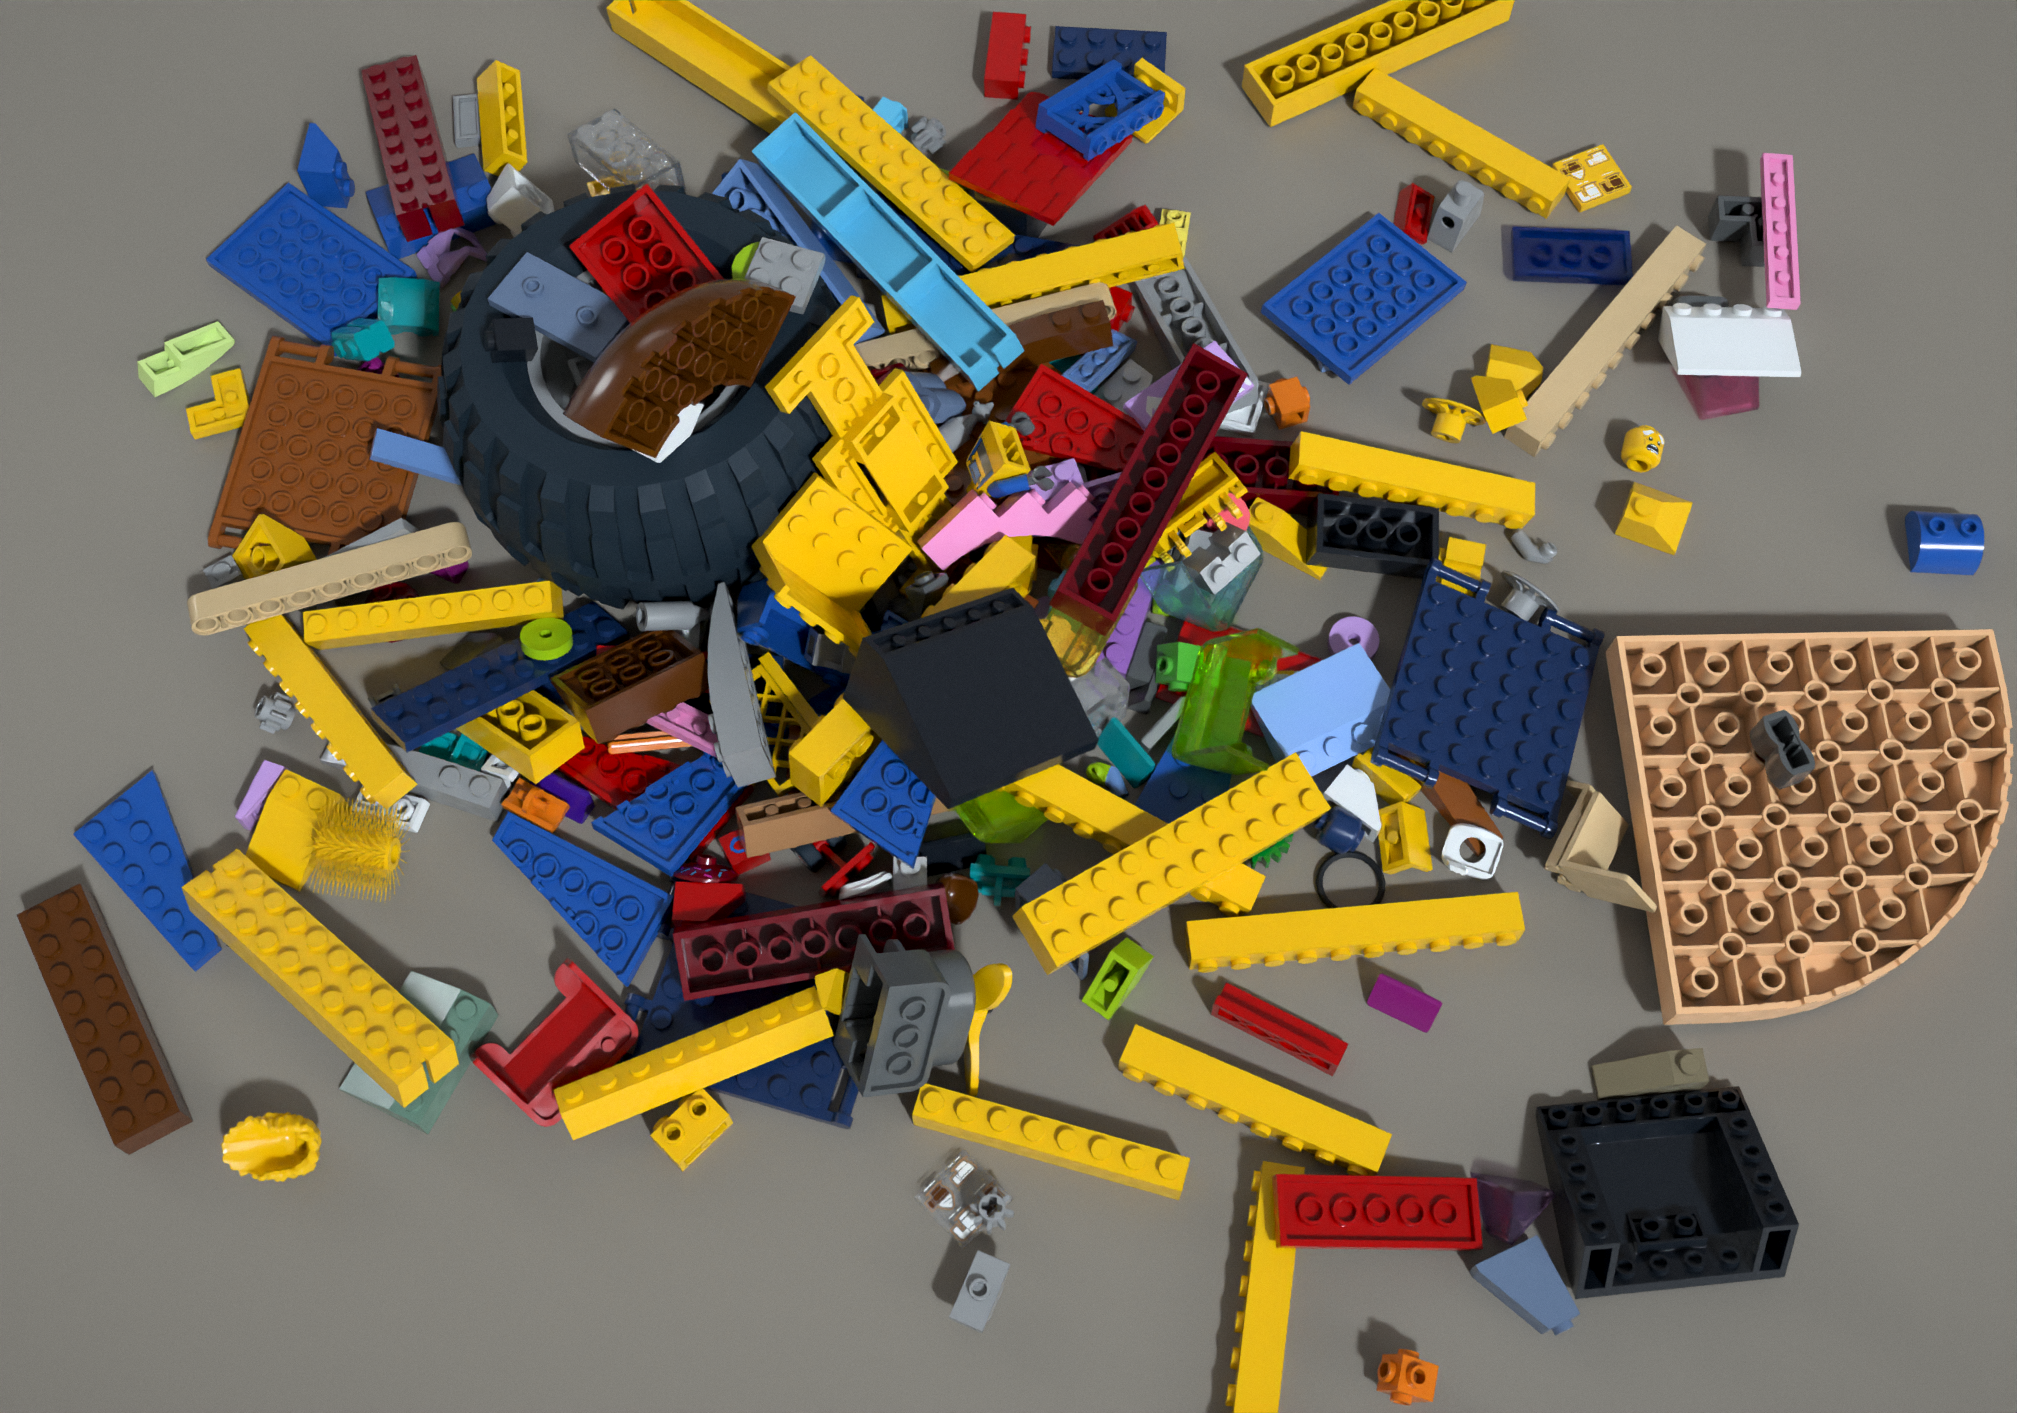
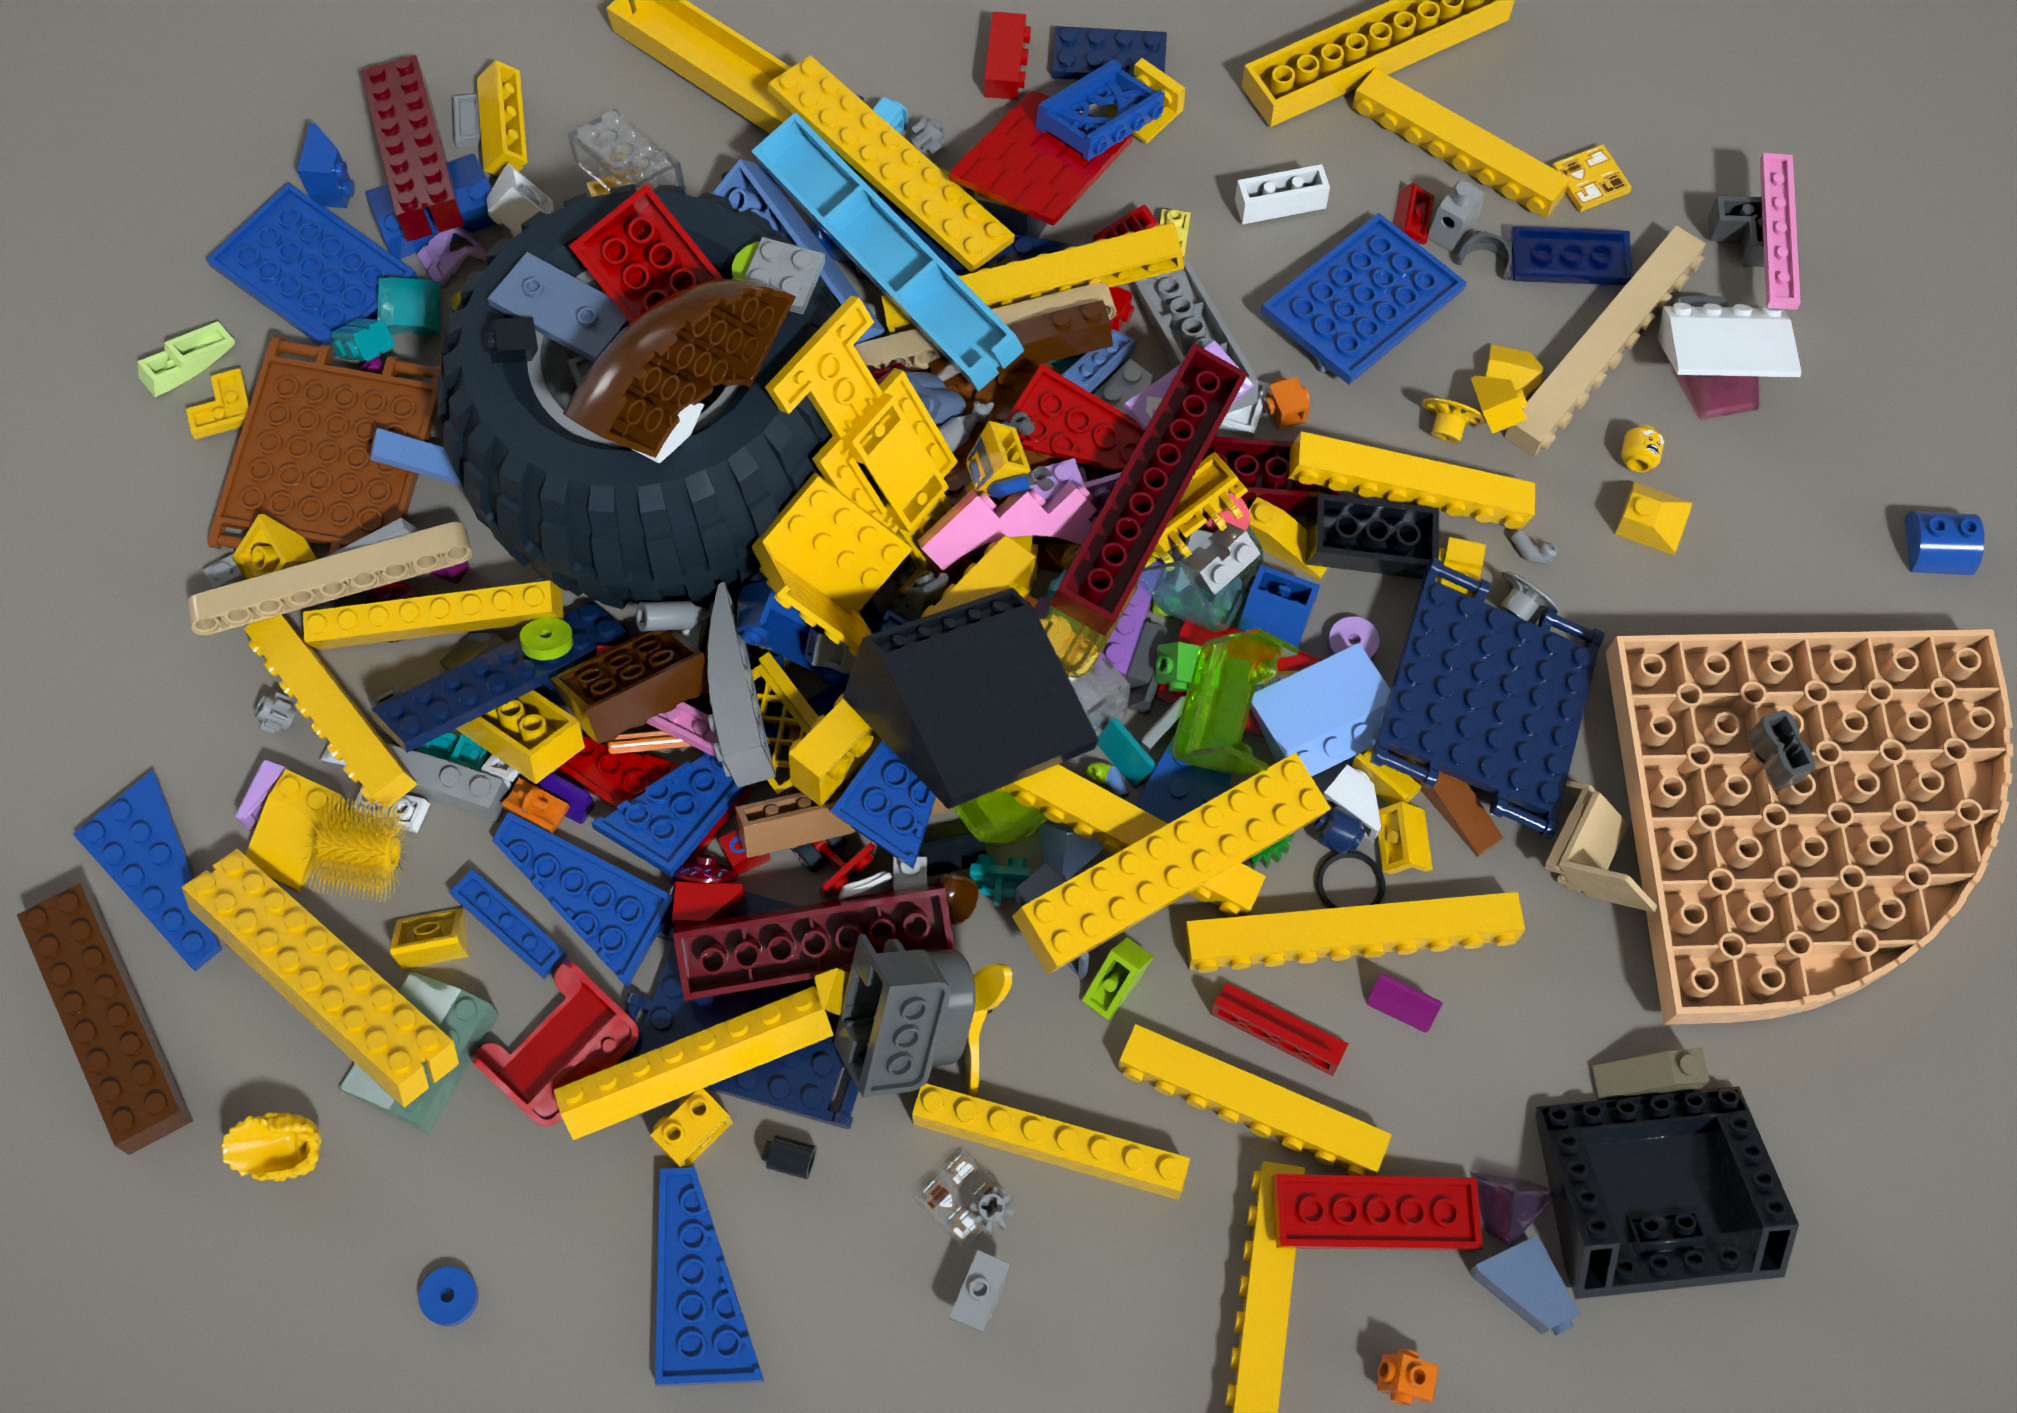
(430, 938): none -> yellow slope
(435, 1287): none -> blue piece
(508, 924): none -> blue plate
(698, 1312): none -> blue wing
(789, 1156): none -> black brick
(1066, 849): none -> light blue slope
(1279, 604): none -> blue slope
(1282, 194): none -> white brick
(1483, 868): white piece -> none
(1492, 243): none -> dark grey helmet

